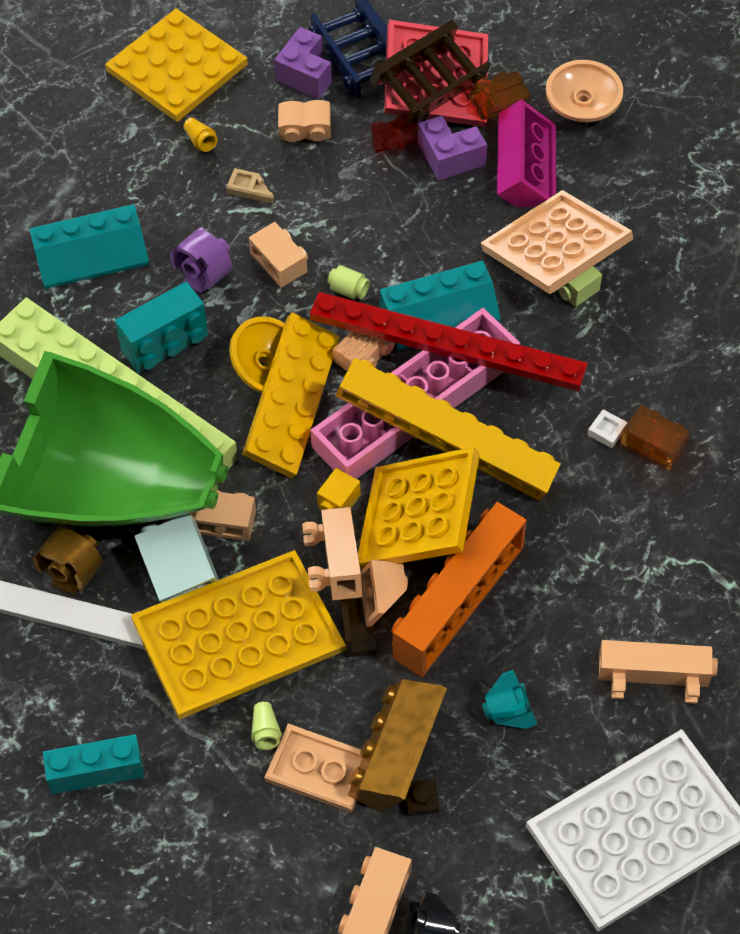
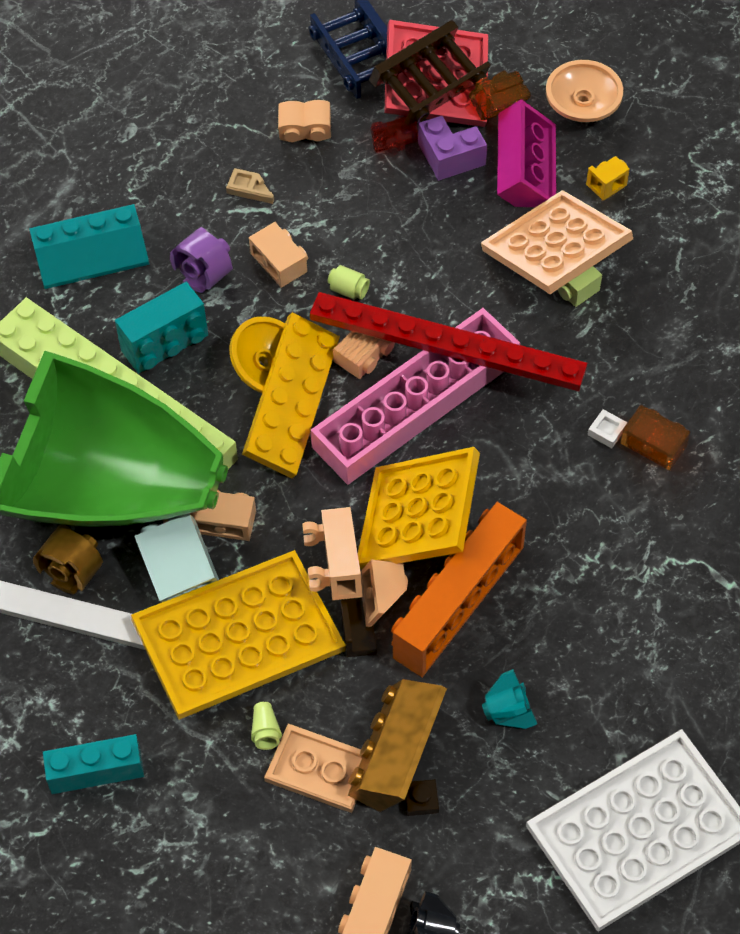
(176, 64): yellow plate -> none
(200, 135): yellow cone -> none
(302, 64): medium lavender brick -> none
(338, 491): yellow brick -> none
(444, 296): teal slope -> none
(447, 428): yellow brick -> none
(608, 177): none -> yellow brick
(656, 664): light nougat brick -> none

